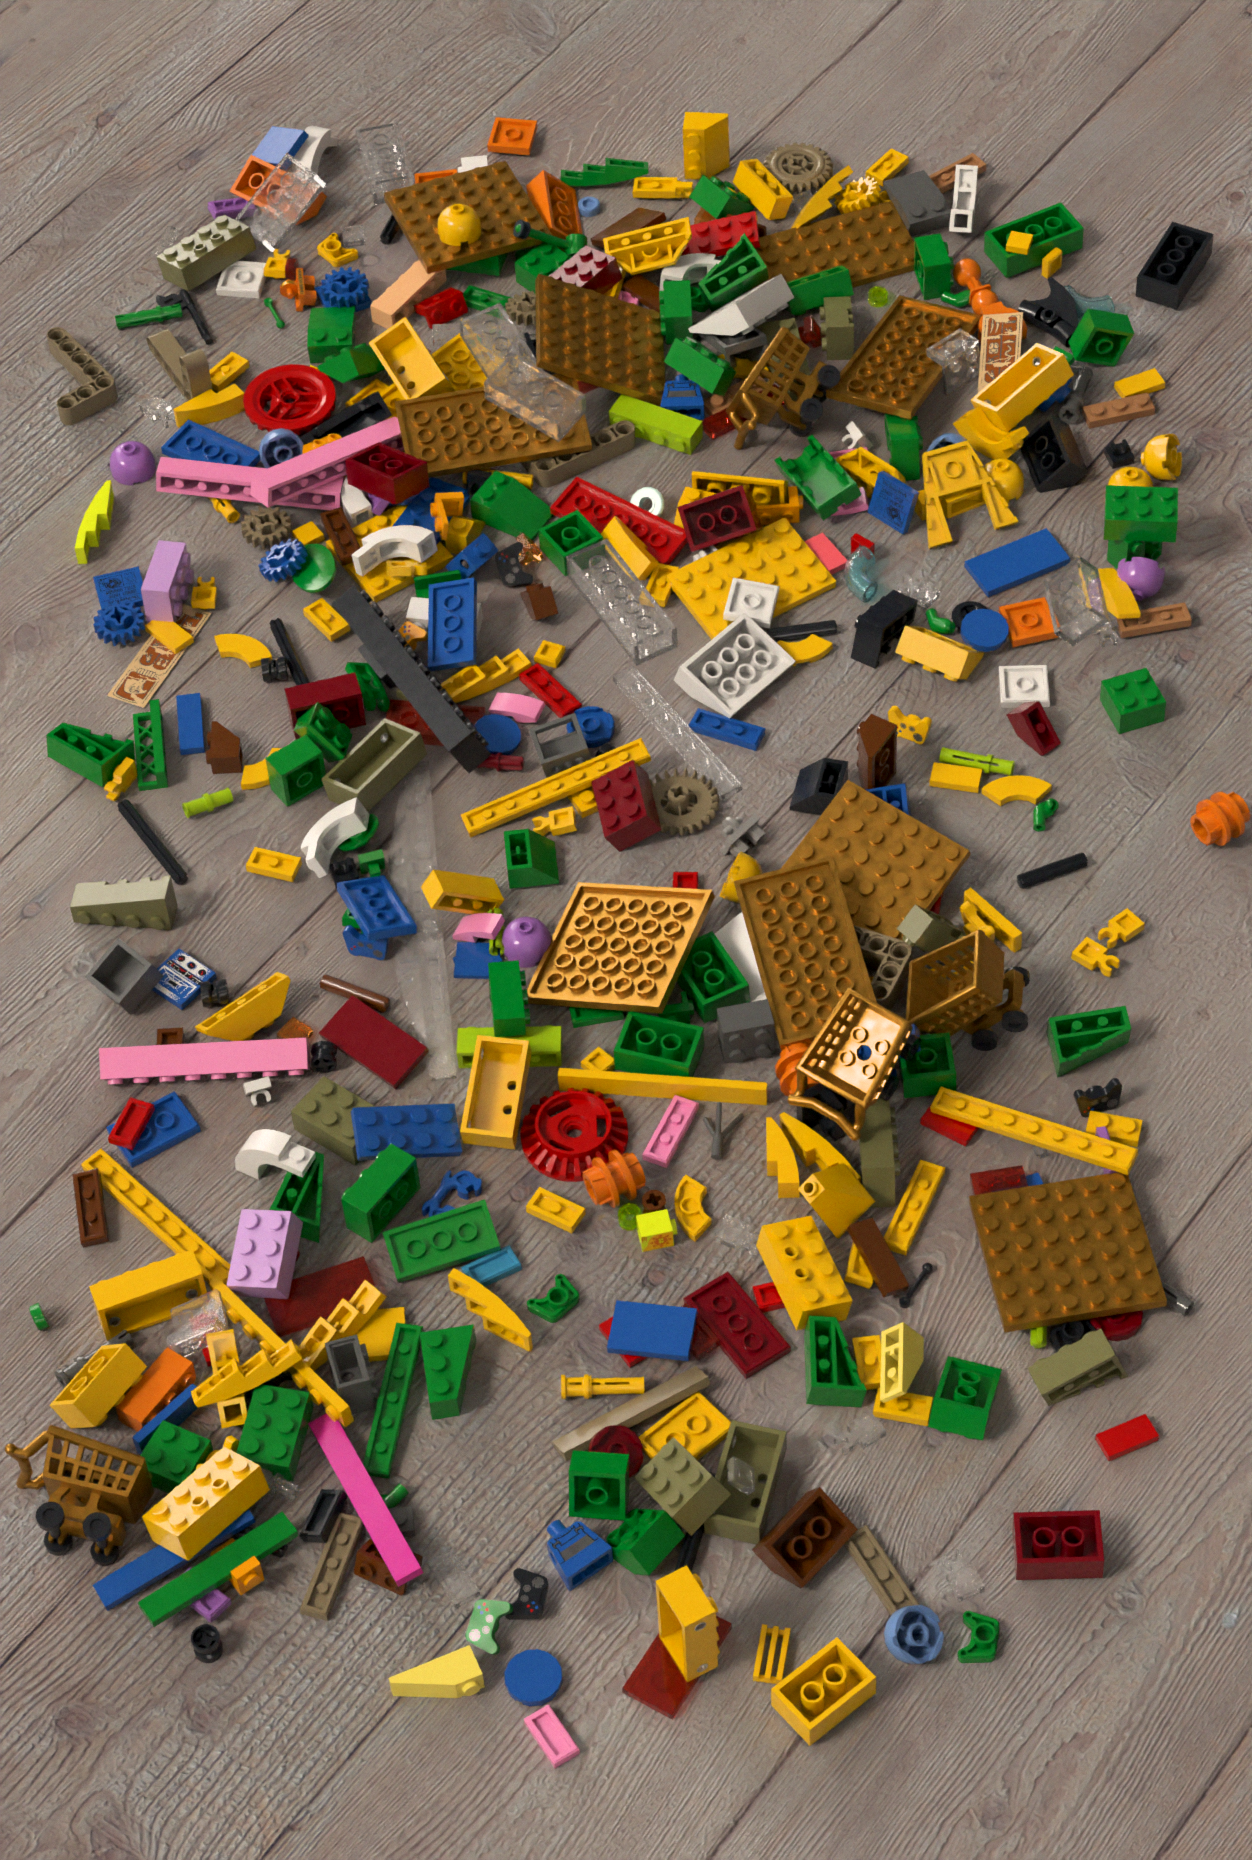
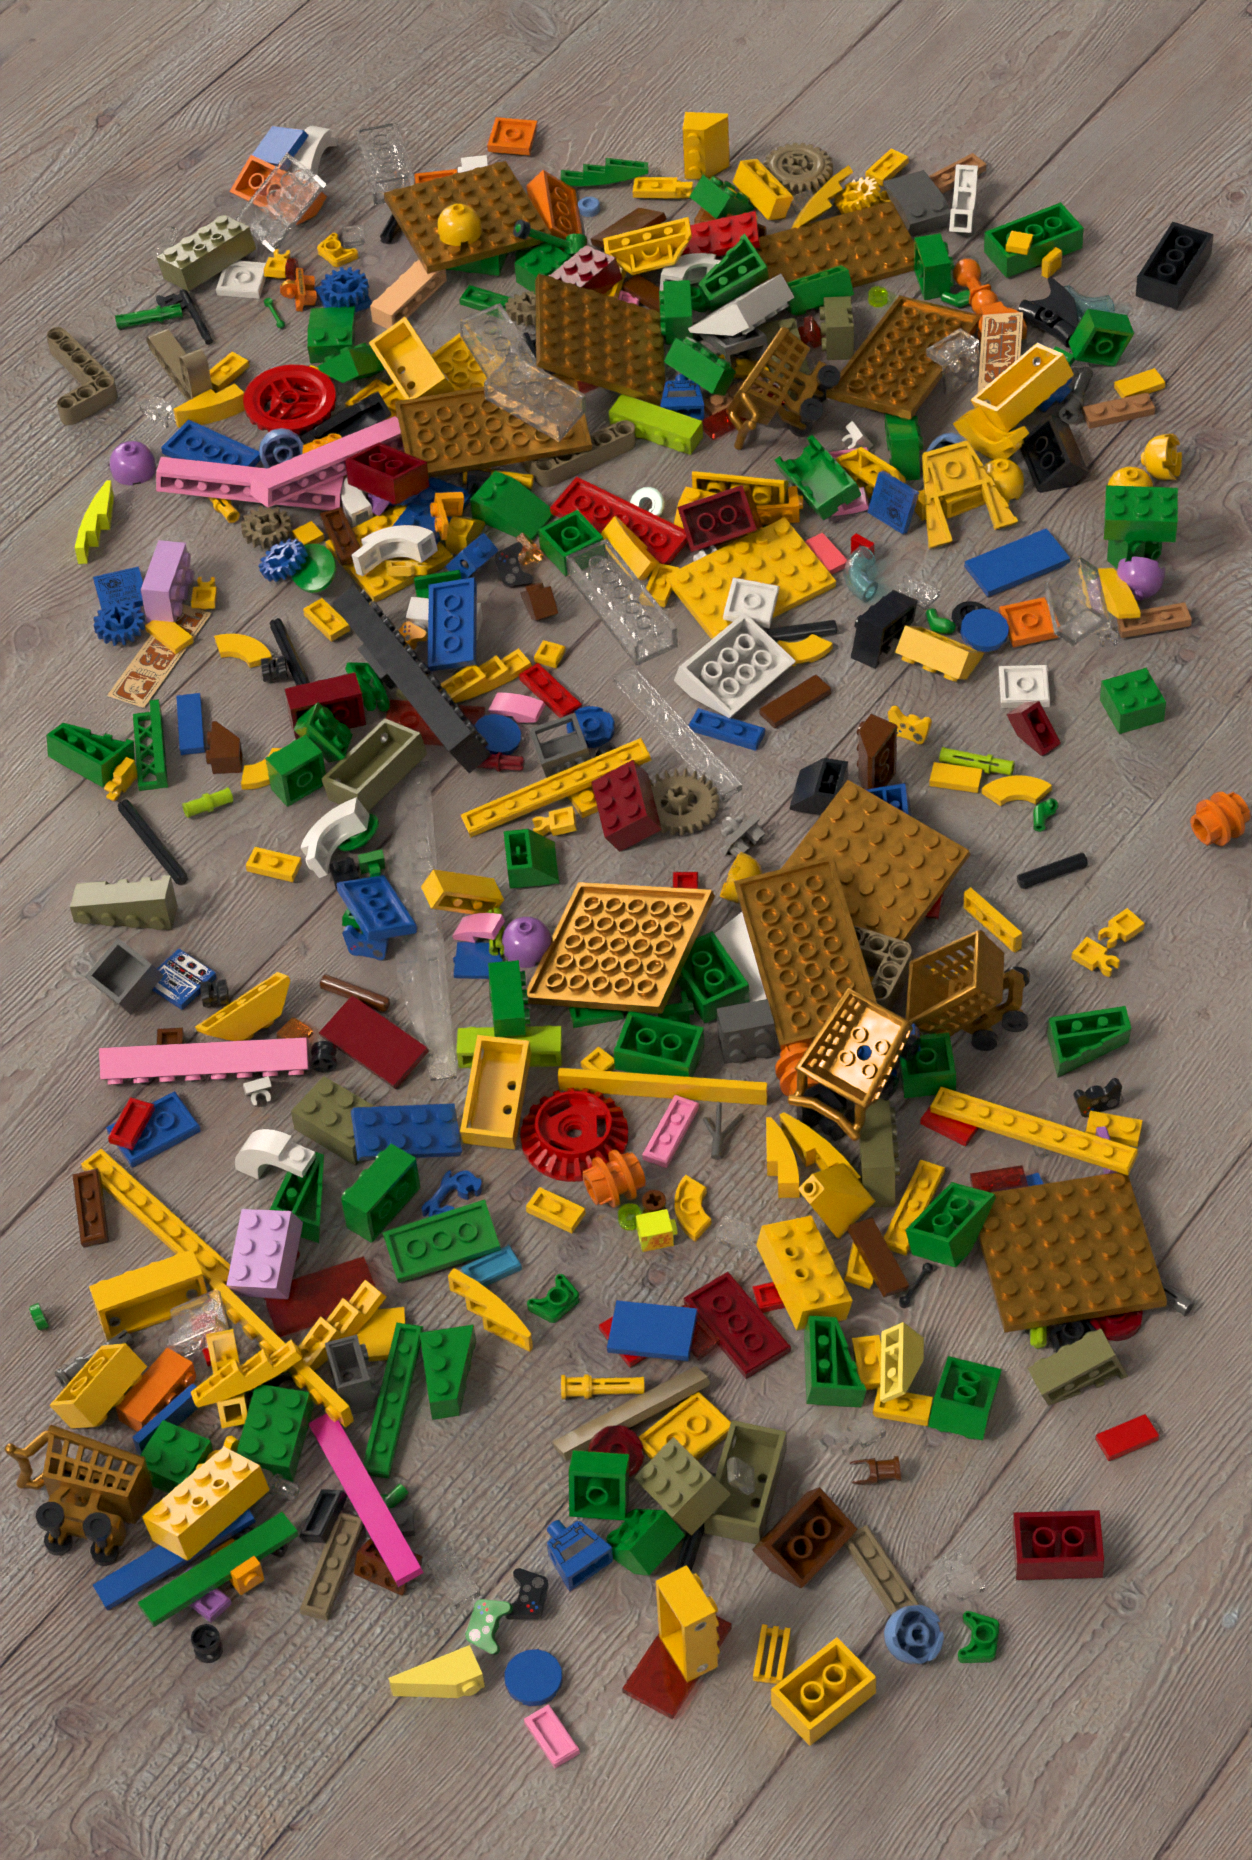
(226, 207): medium lavender plate -> none
(442, 307): red bracket -> none
(795, 701): none -> reddish brown tile
(879, 1470): none -> reddish brown piece
(929, 931): olive wedge -> none
(950, 1224): none -> green slope
(973, 922): yellow piece -> none
(1119, 454): black tile -> none

